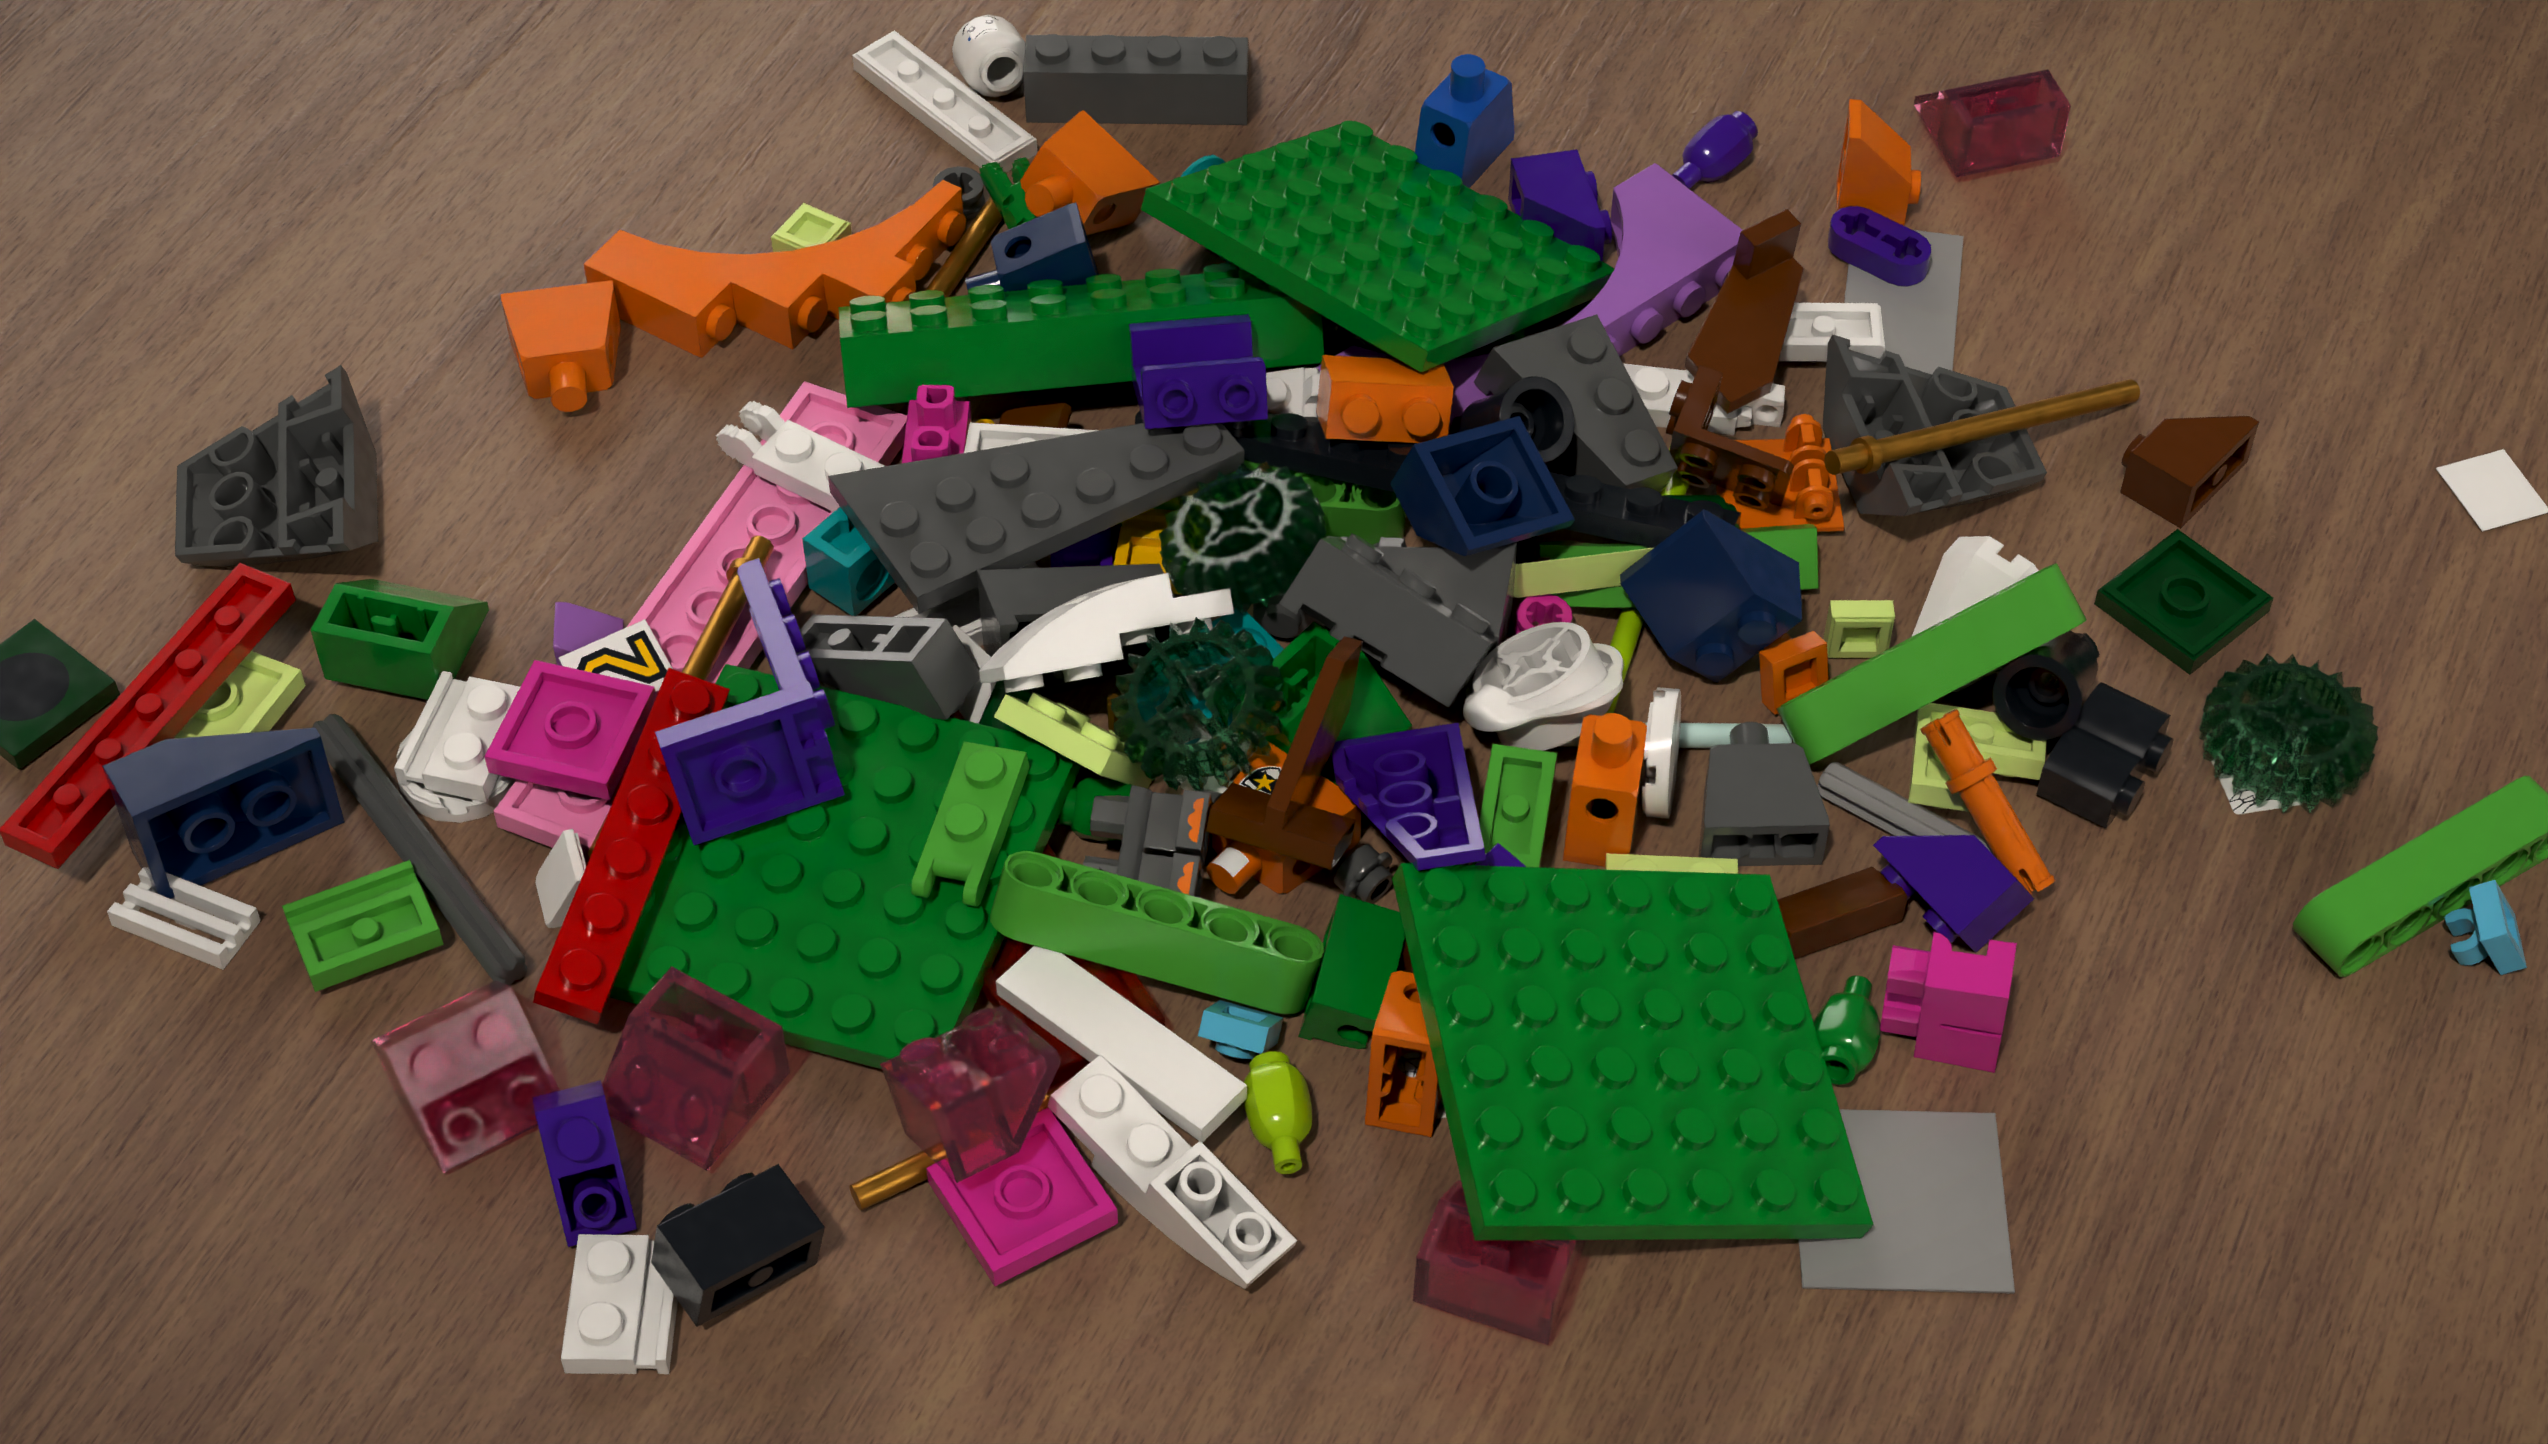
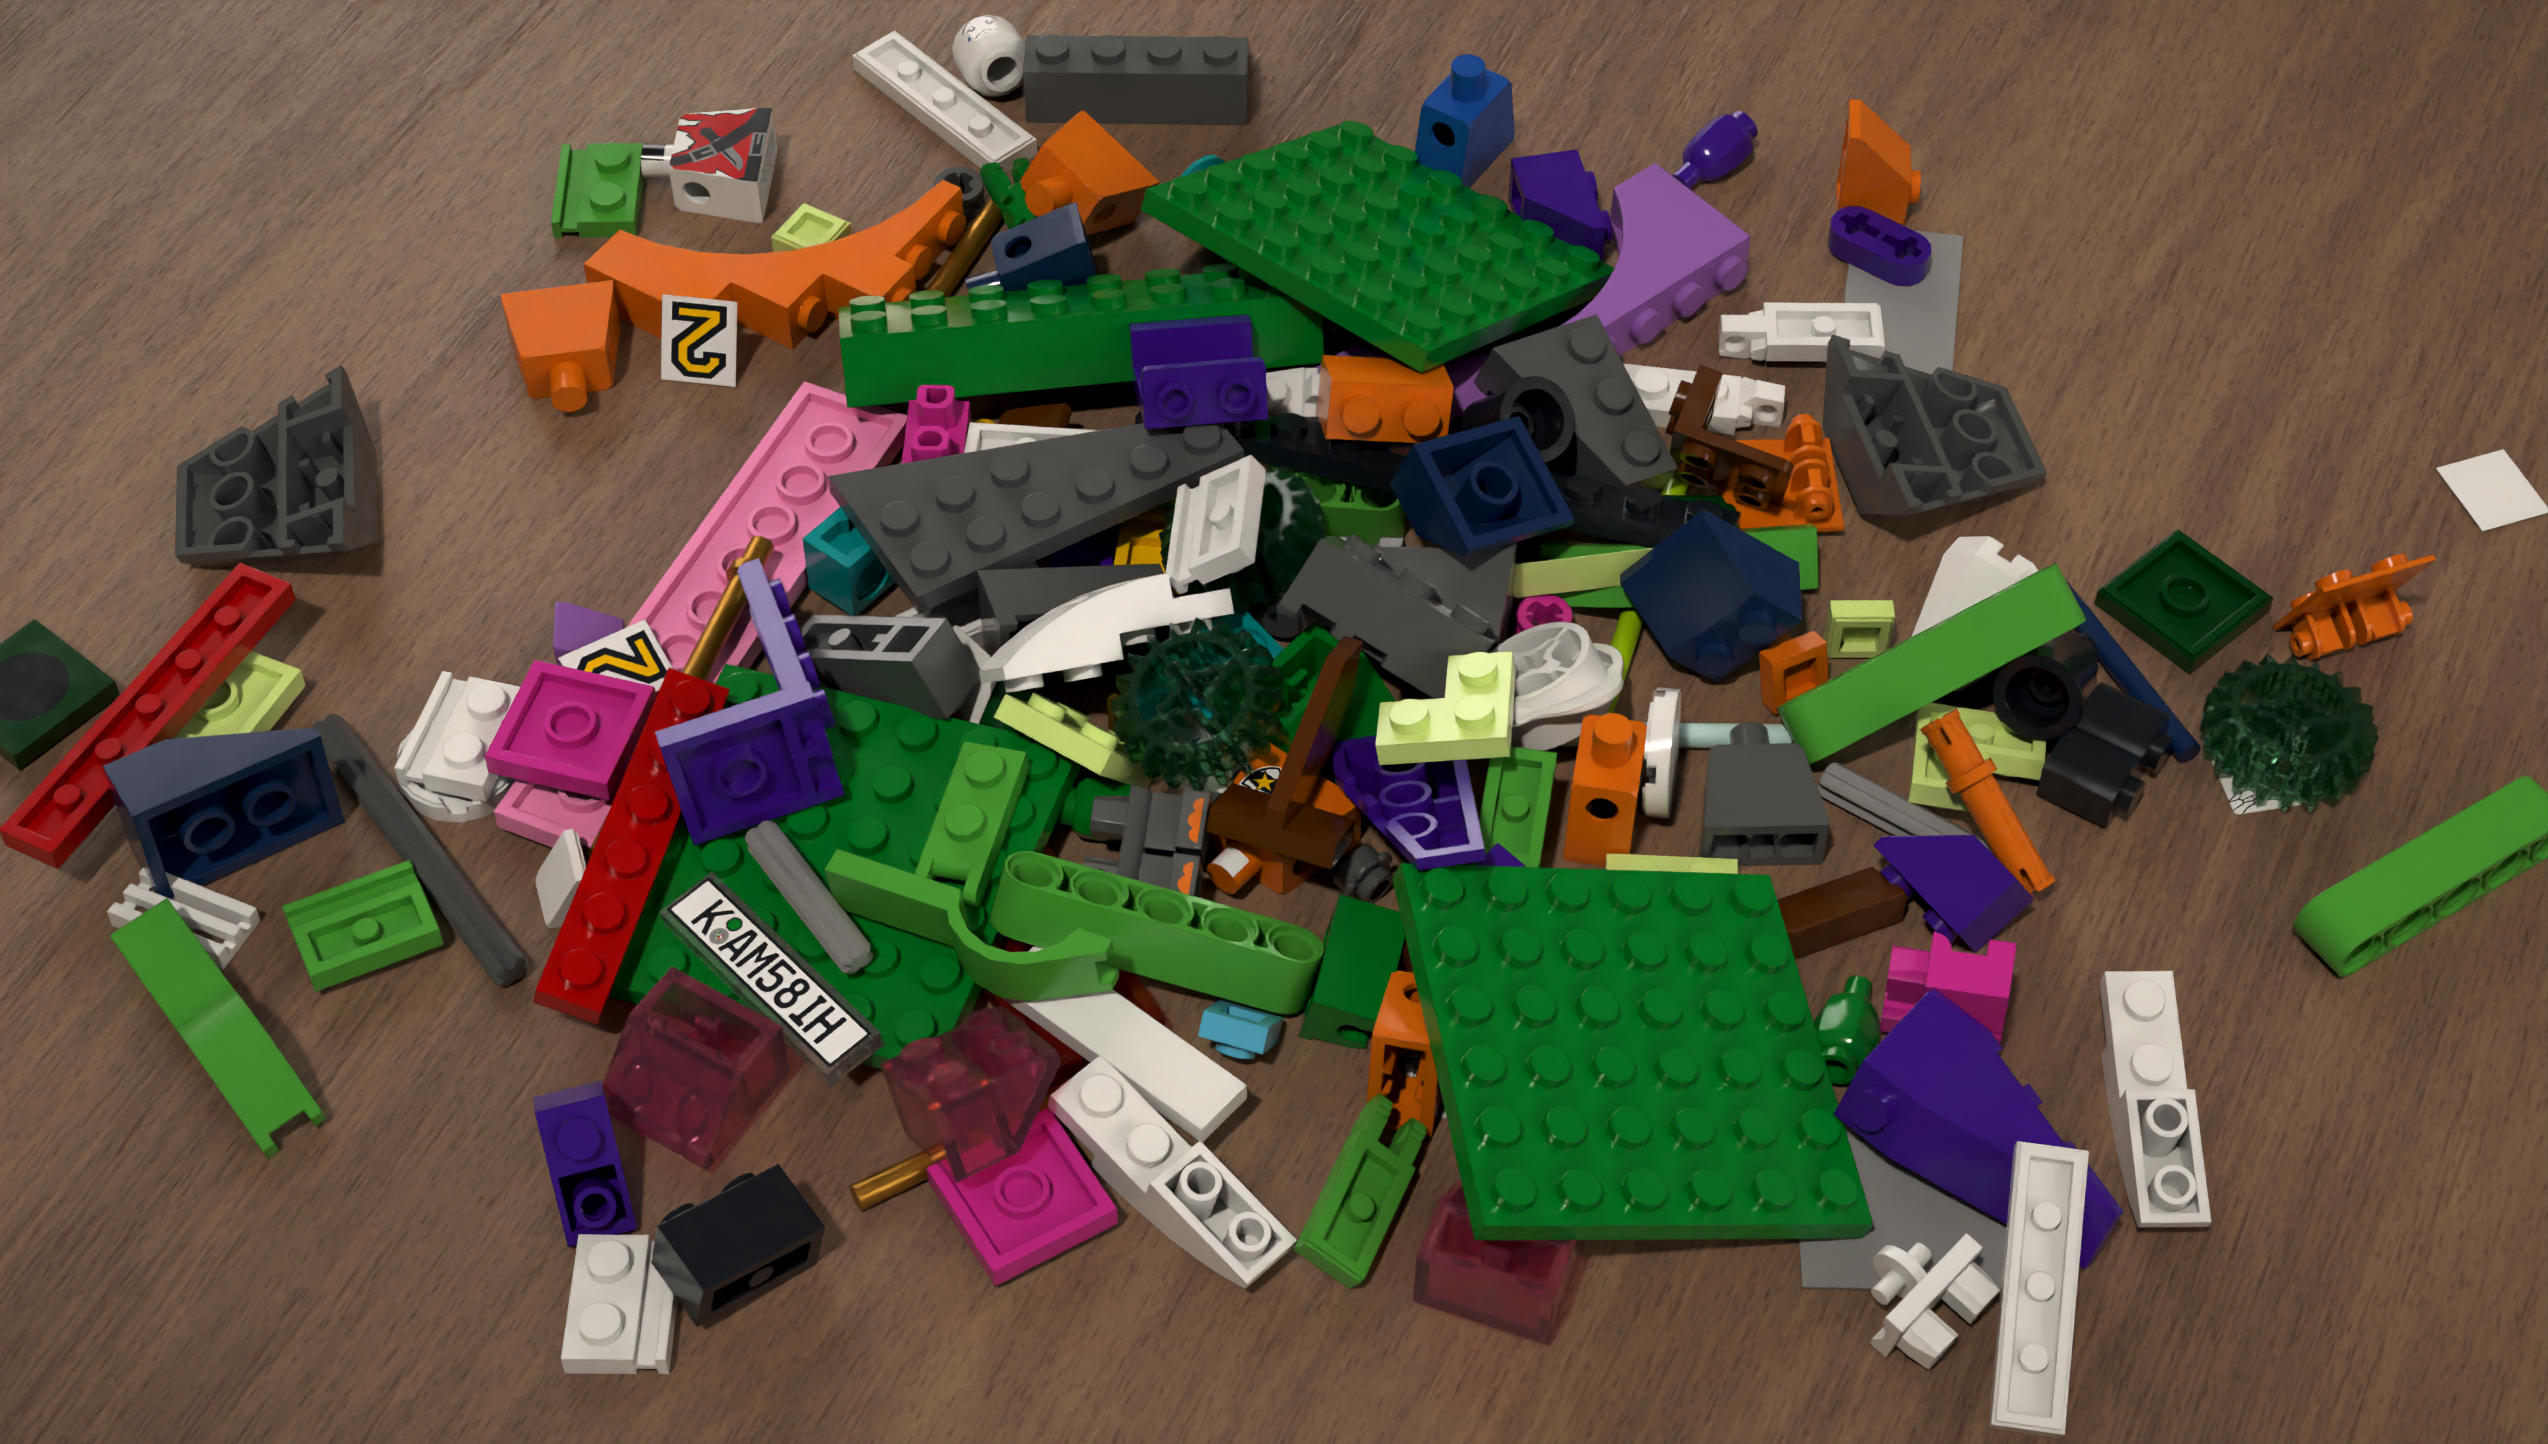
(215, 1023): none -> bright green piece
(394, 635): green slope -> none
(467, 1073): clear pink slope -> none
(598, 190): none -> bright green plate
(699, 340): none -> sticker
(718, 163): none -> torso
(772, 978): none -> tile
(791, 455): white hinge -> none
(809, 897): none -> light grey axle
(940, 915): none -> bright green piece
(1216, 524): none -> white plate
(1278, 1108): lime plant -> none
(1361, 1195): none -> bright green hinge
(1464, 725): none -> yellowish green plate
(1751, 312): reddish brown piece -> none
(1868, 454): pearl gold bar -> none
(1912, 1323): none -> white hips
(1954, 1111): none -> dark purple wedge
(1997, 122): clear pink slope -> none
(2038, 1290): none -> white tile
(2133, 681): none -> dark blue bar
(2150, 1102): none -> white slope
(2186, 463): reddish brown slope -> none
(2352, 608): none -> orange hinge
(2492, 927): medium azure tile -> none

